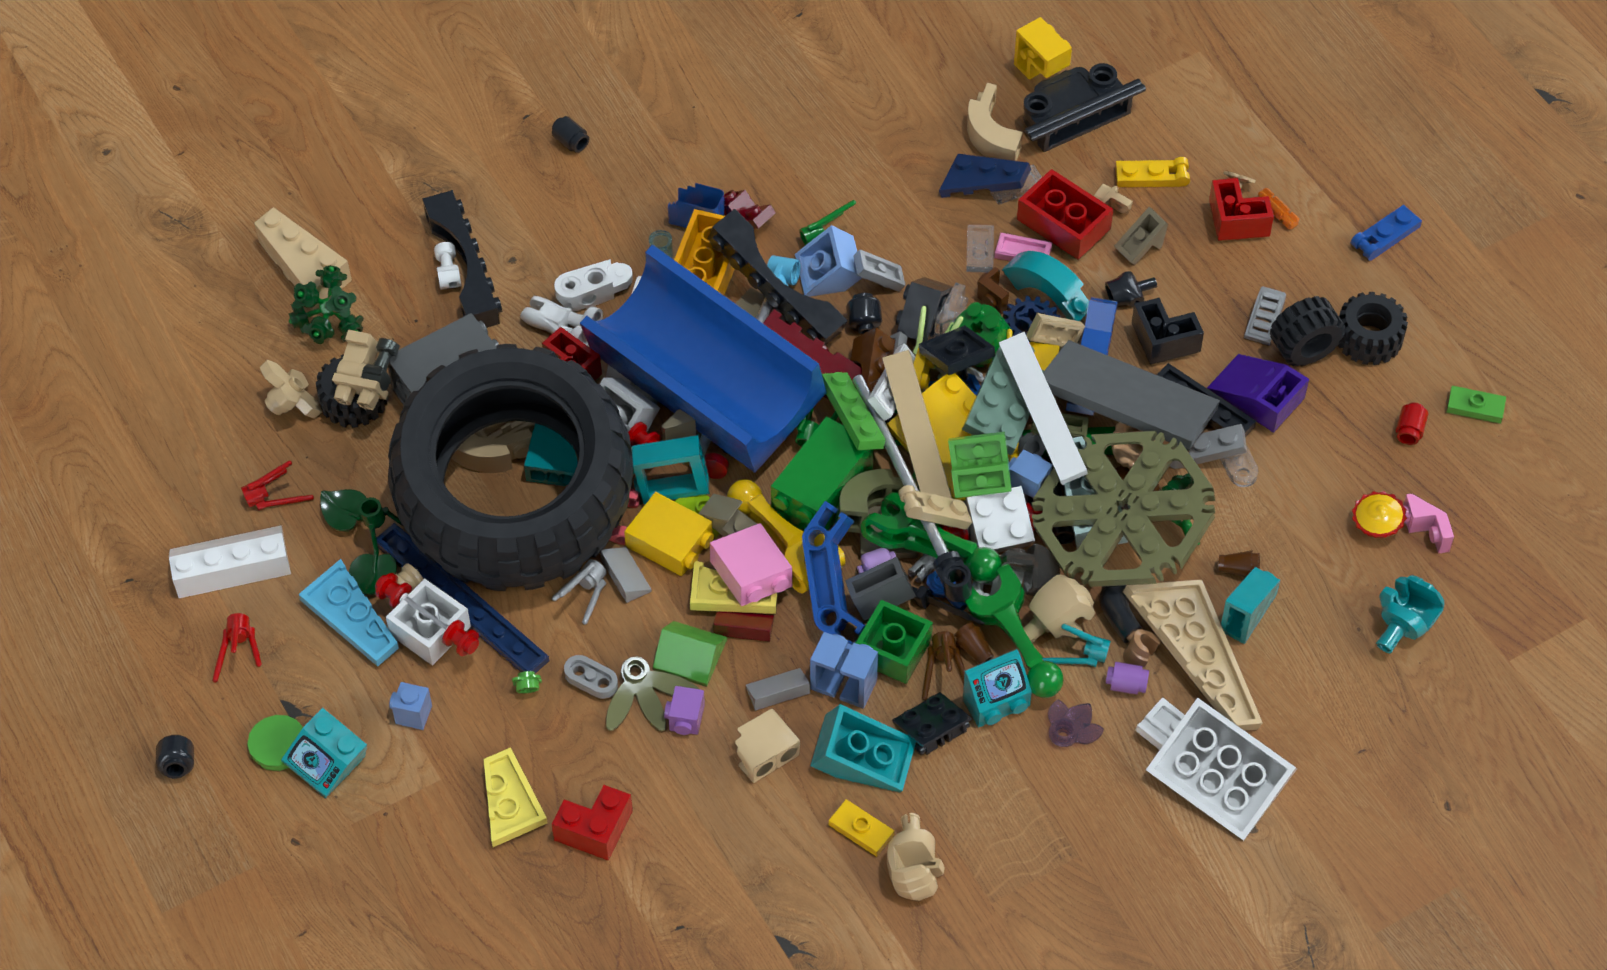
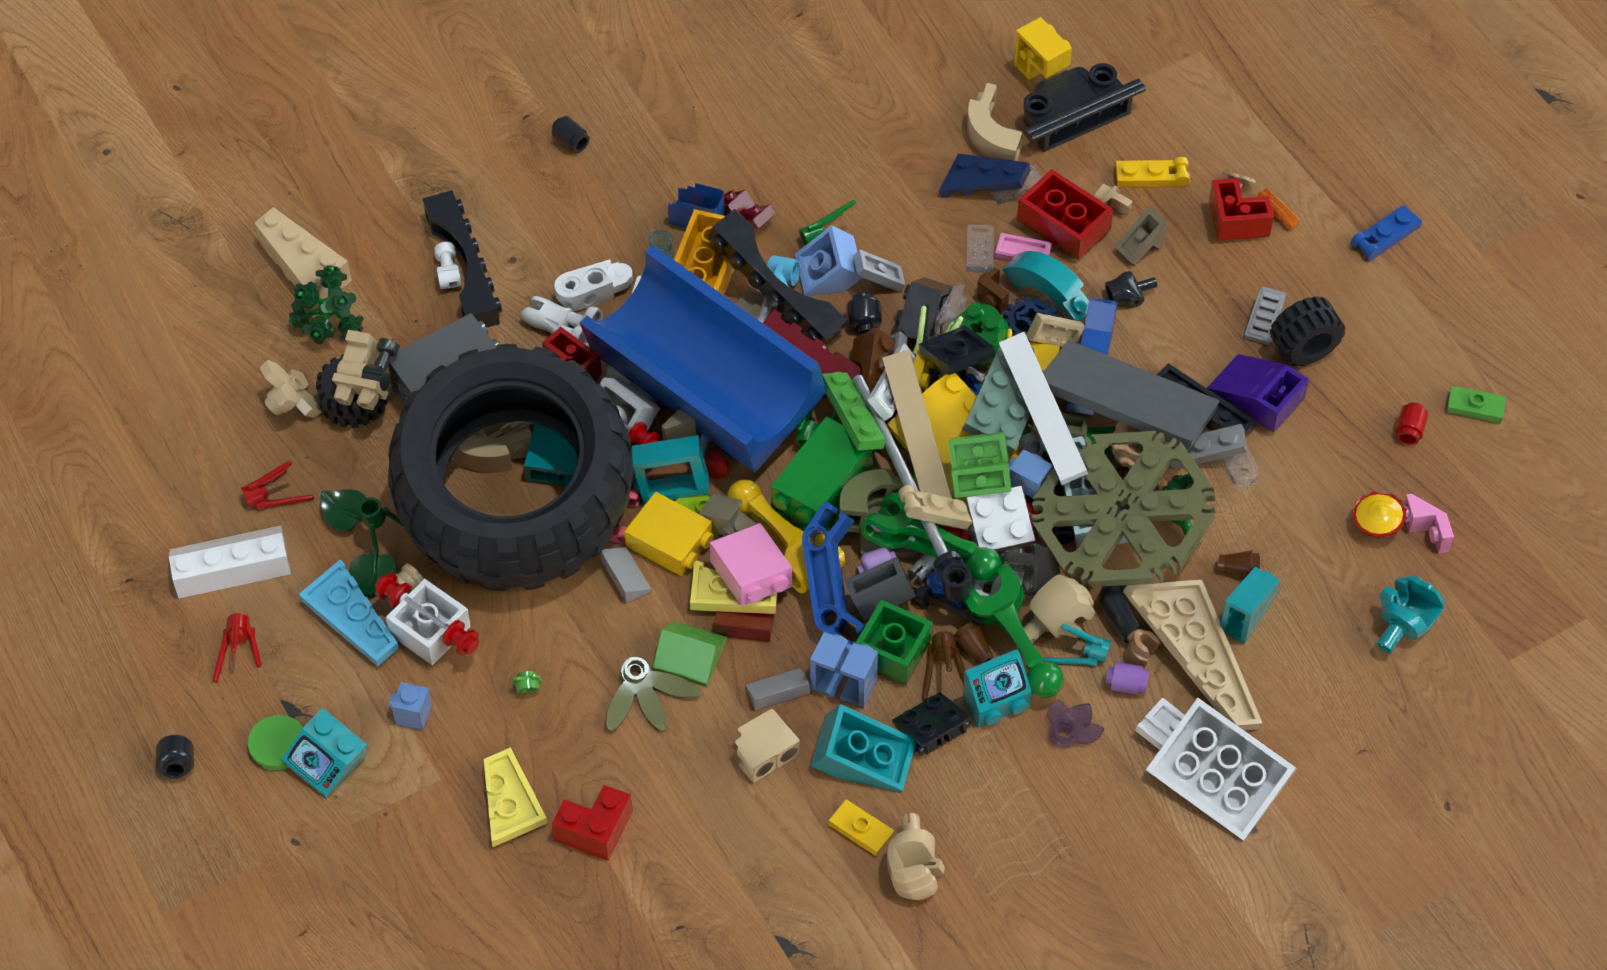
(483, 618): dark blue tile -> none
(589, 576): light grey plant -> none
(592, 678): light grey plate -> none
(685, 710): medium lavender brick -> none
(1164, 336): black brick -> none
(1375, 312): black tyre -> none

